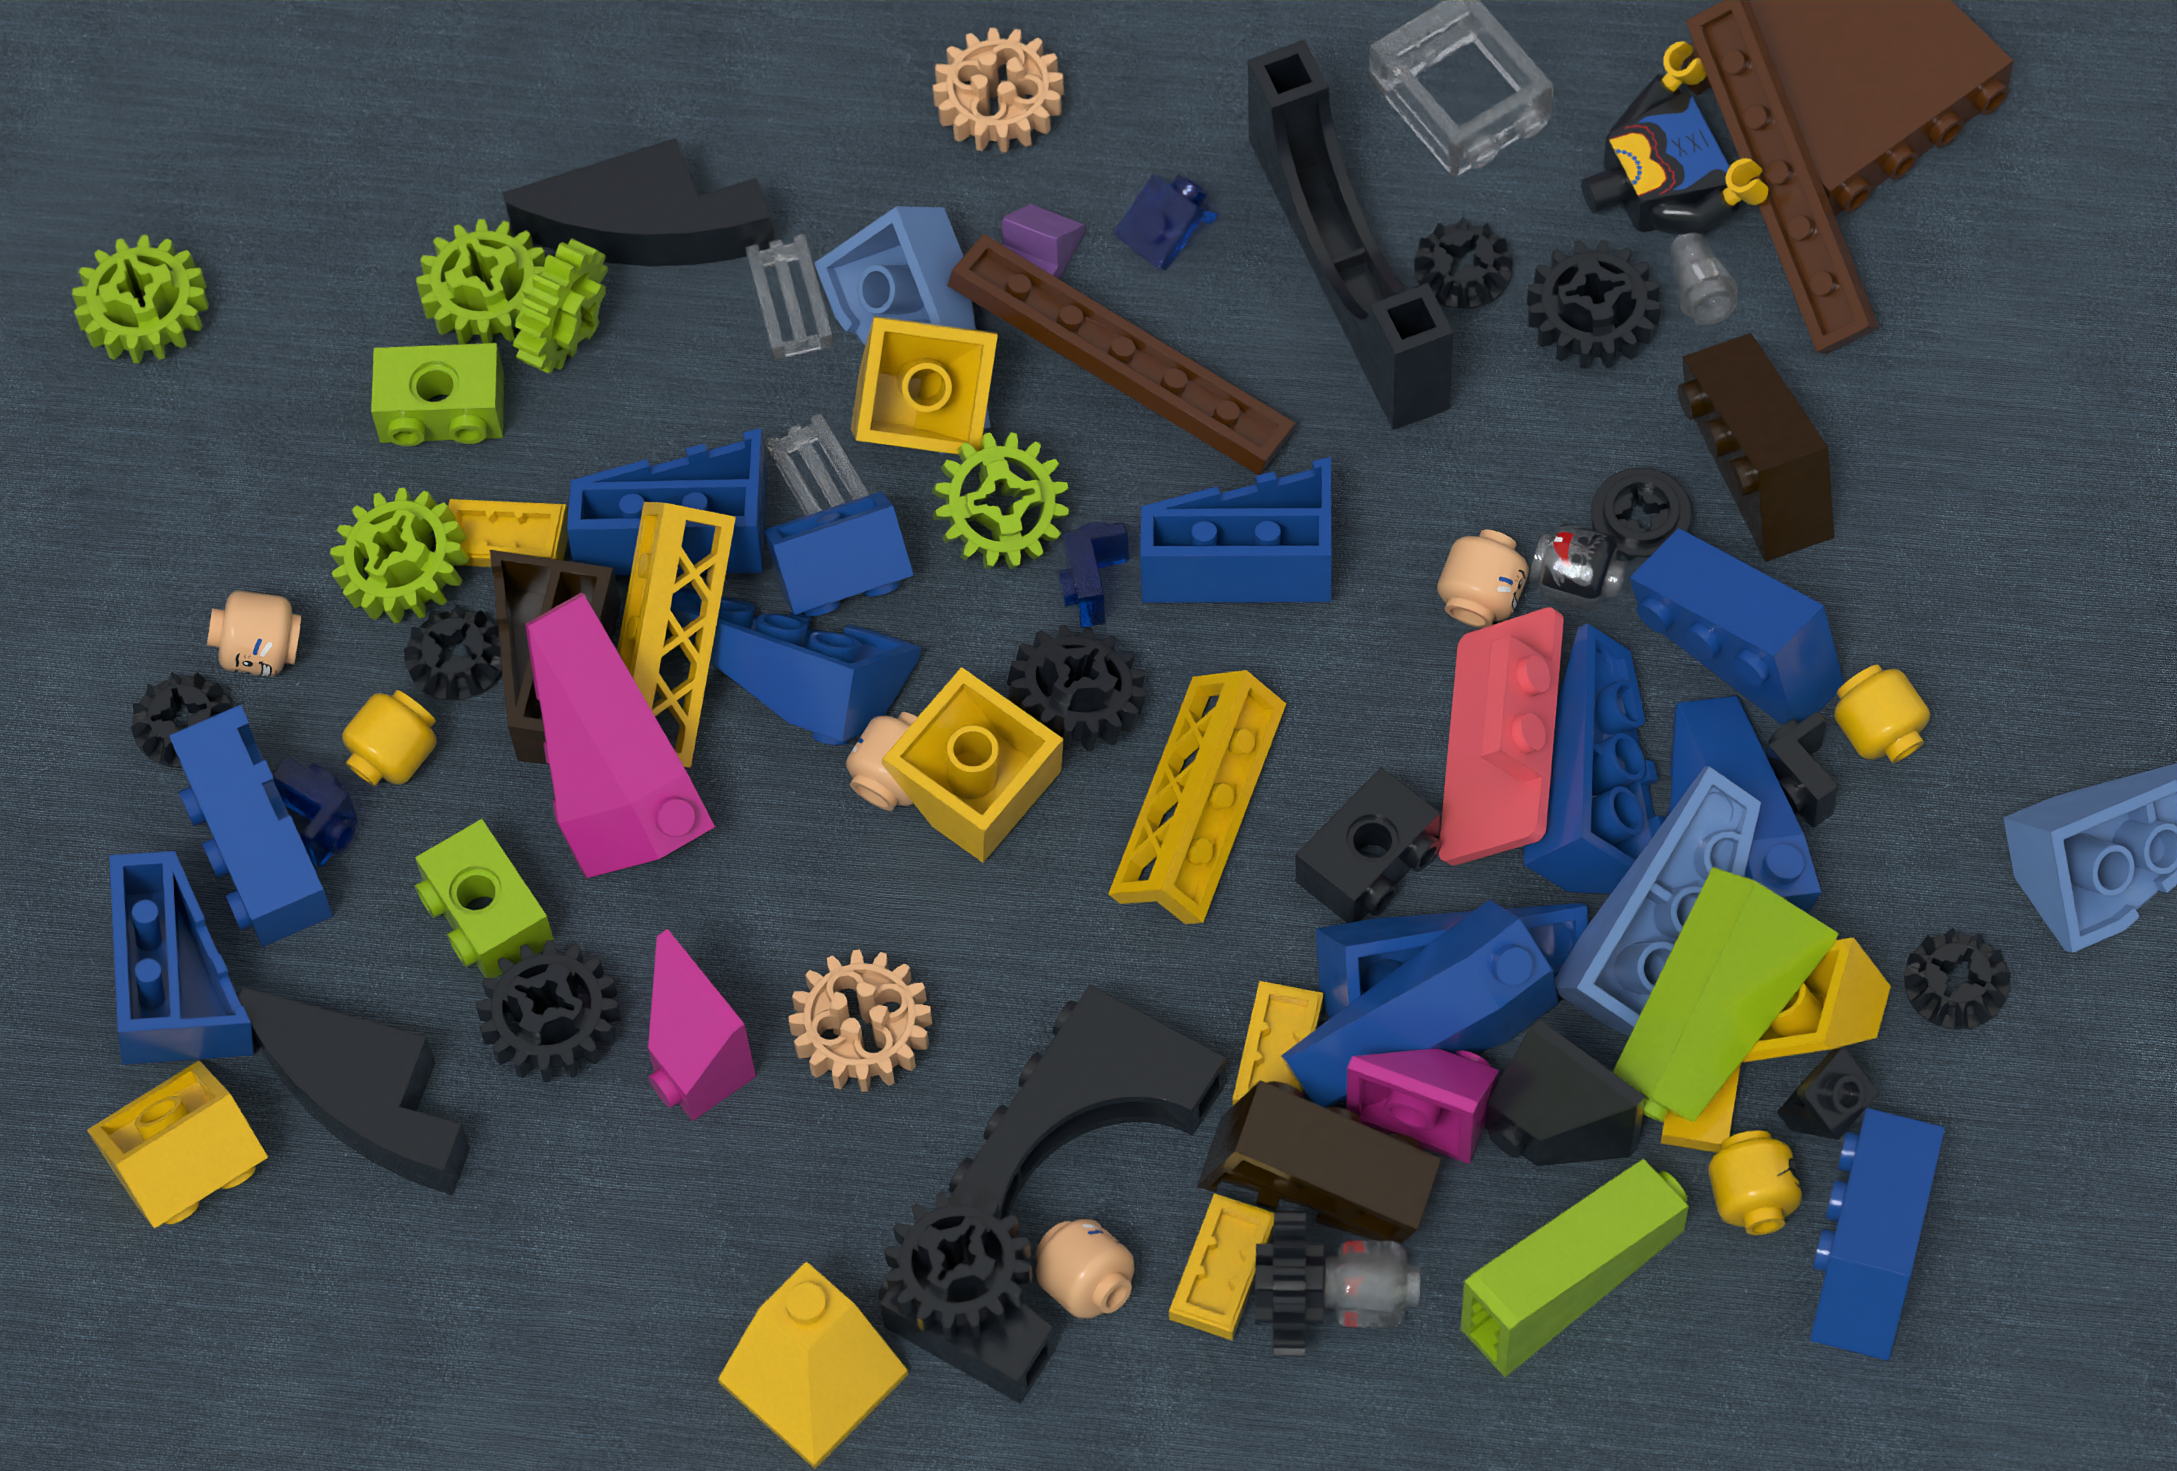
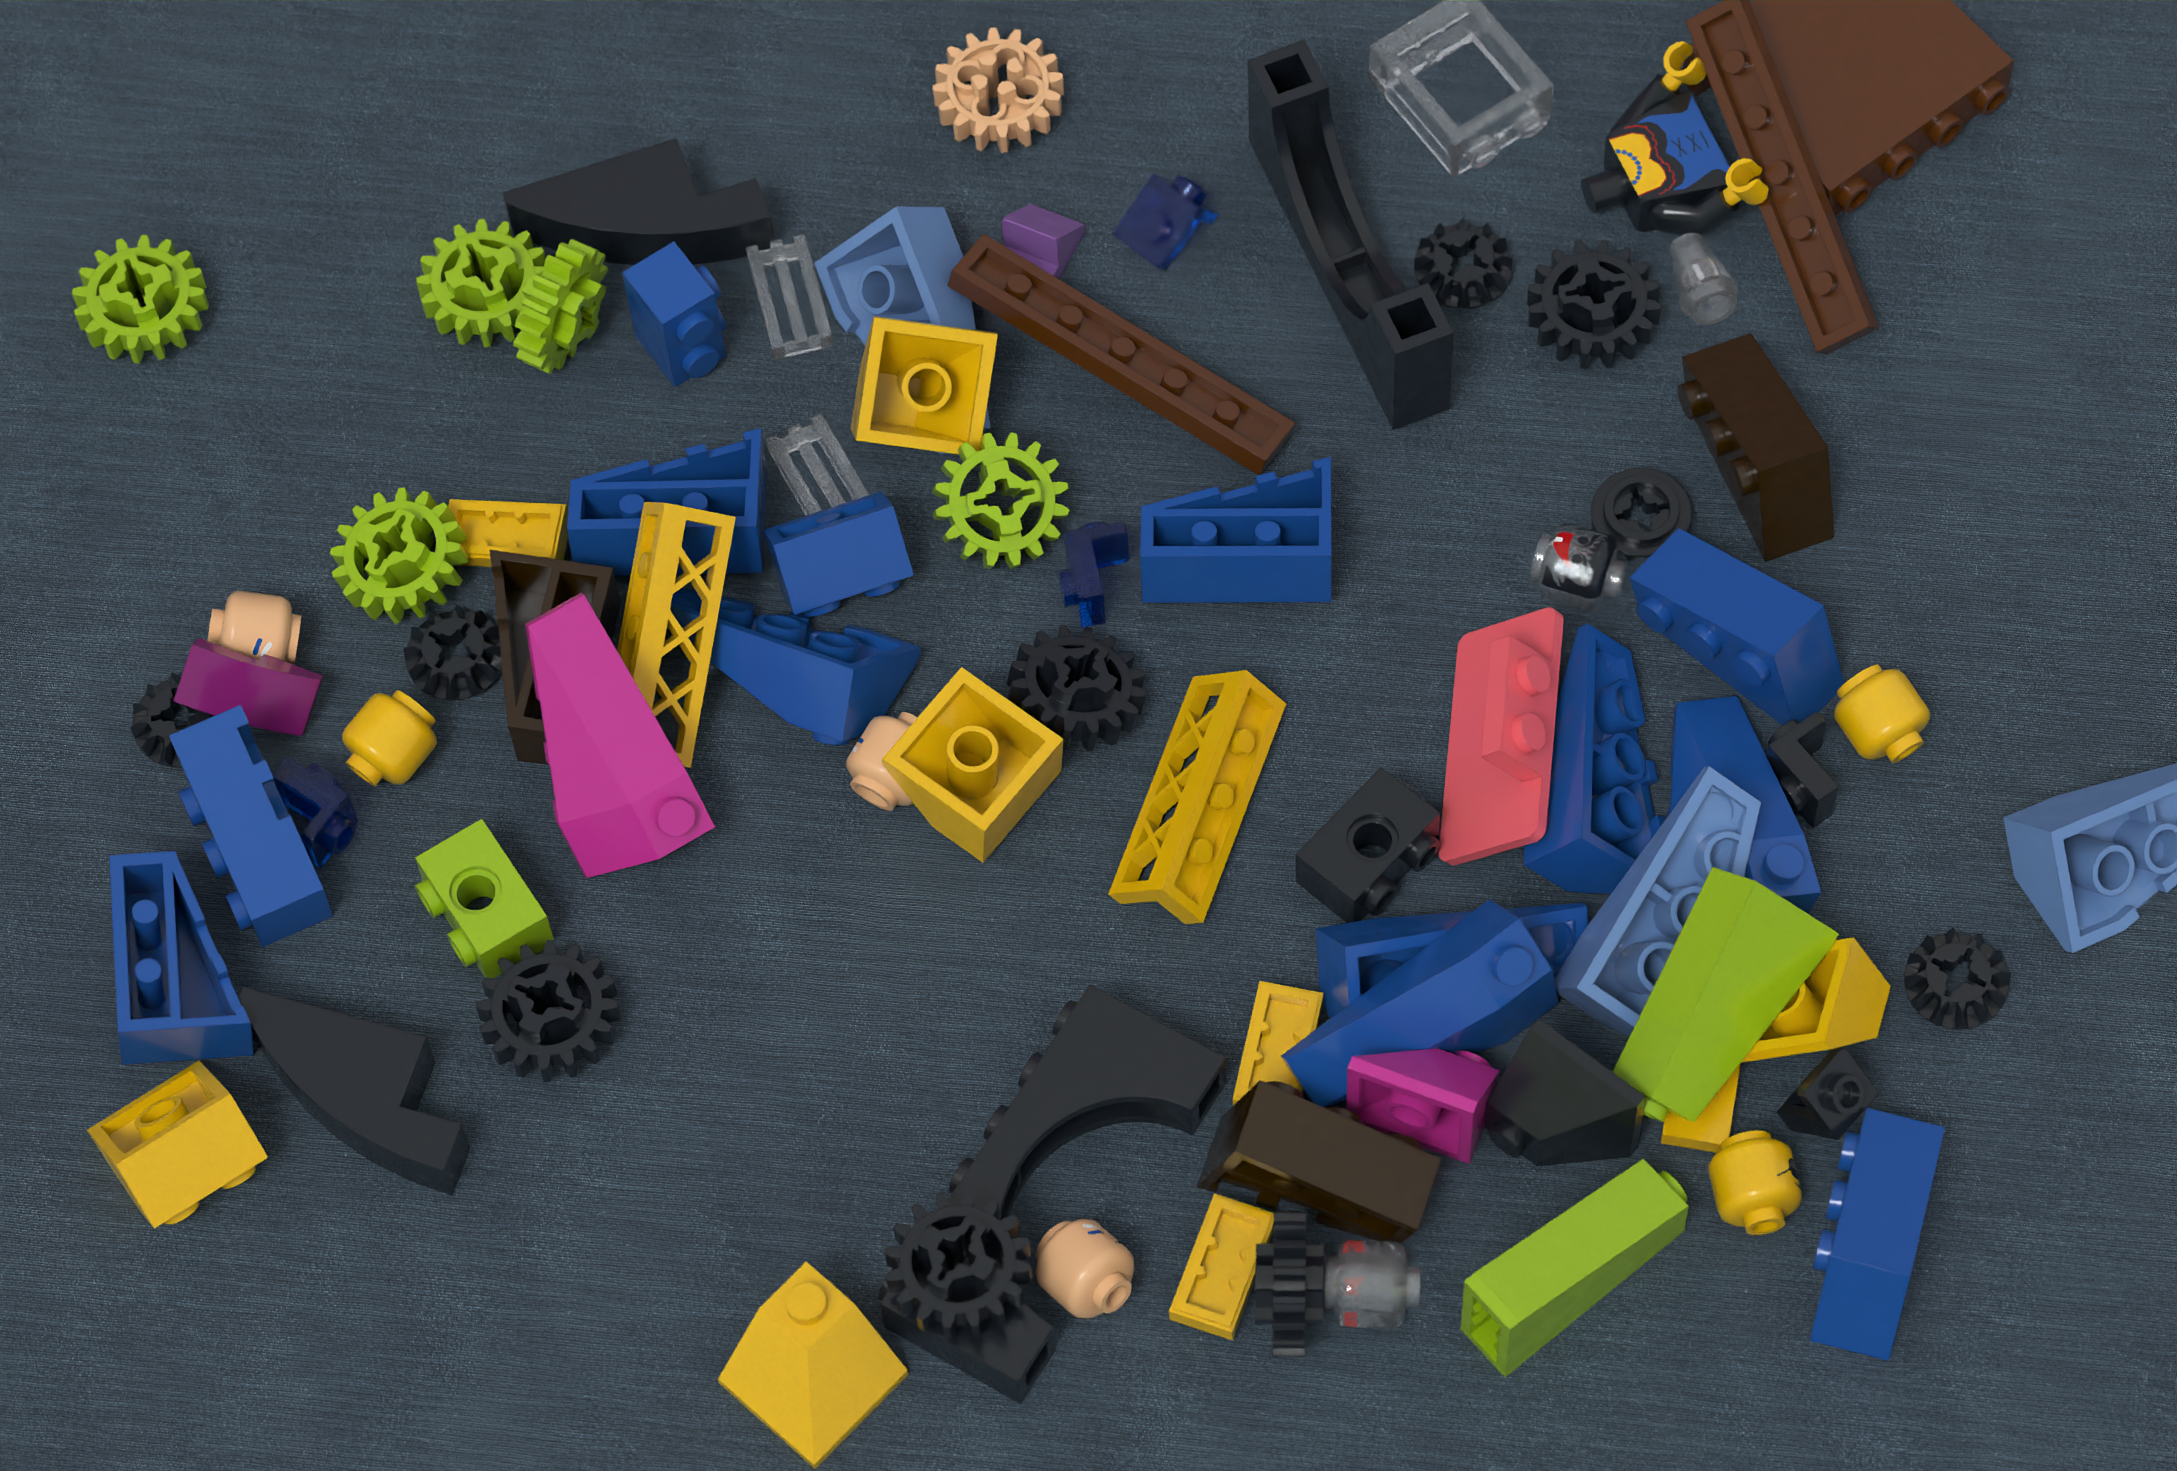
(268, 689): none -> magenta slope
(414, 374): lime brick -> none
(676, 313): none -> blue brick
(694, 1035): dark pink slope -> none
(892, 1031): light nougat gear -> none
(1482, 579): light nougat head -> none

